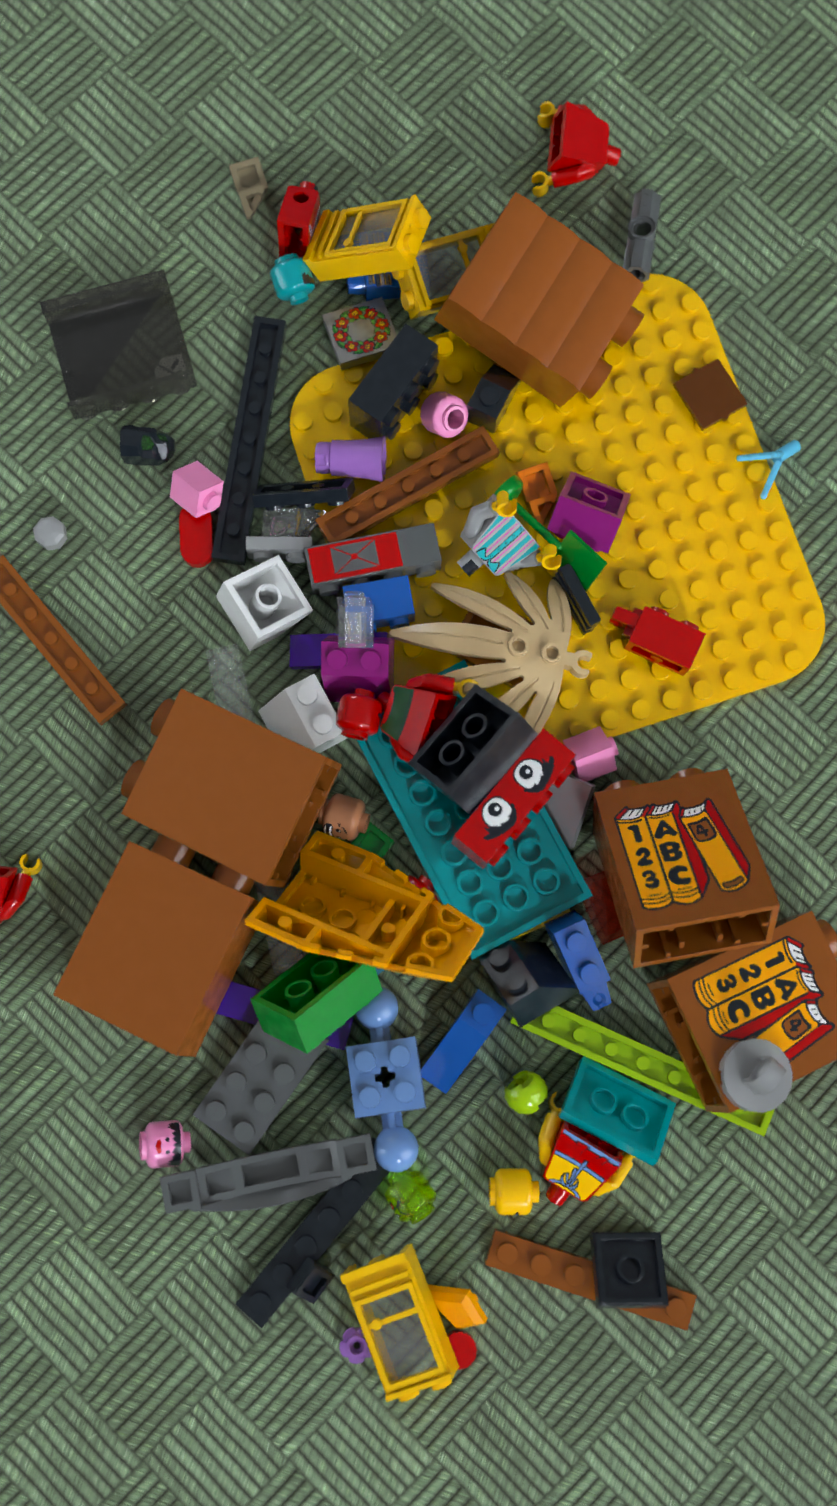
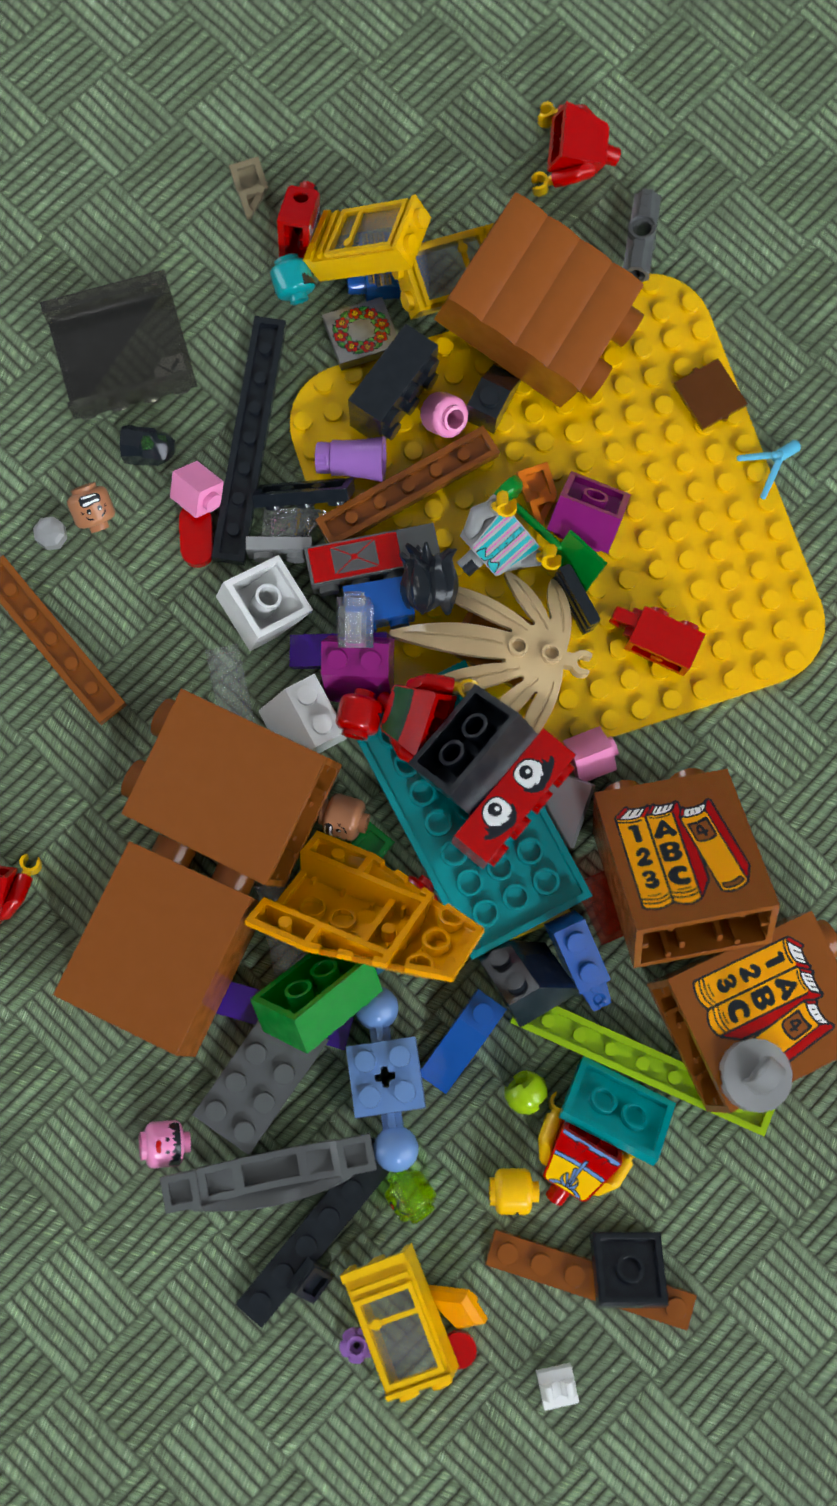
(91, 507): none -> nougat head
(428, 579): none -> black hair
(557, 1386): none -> white tile

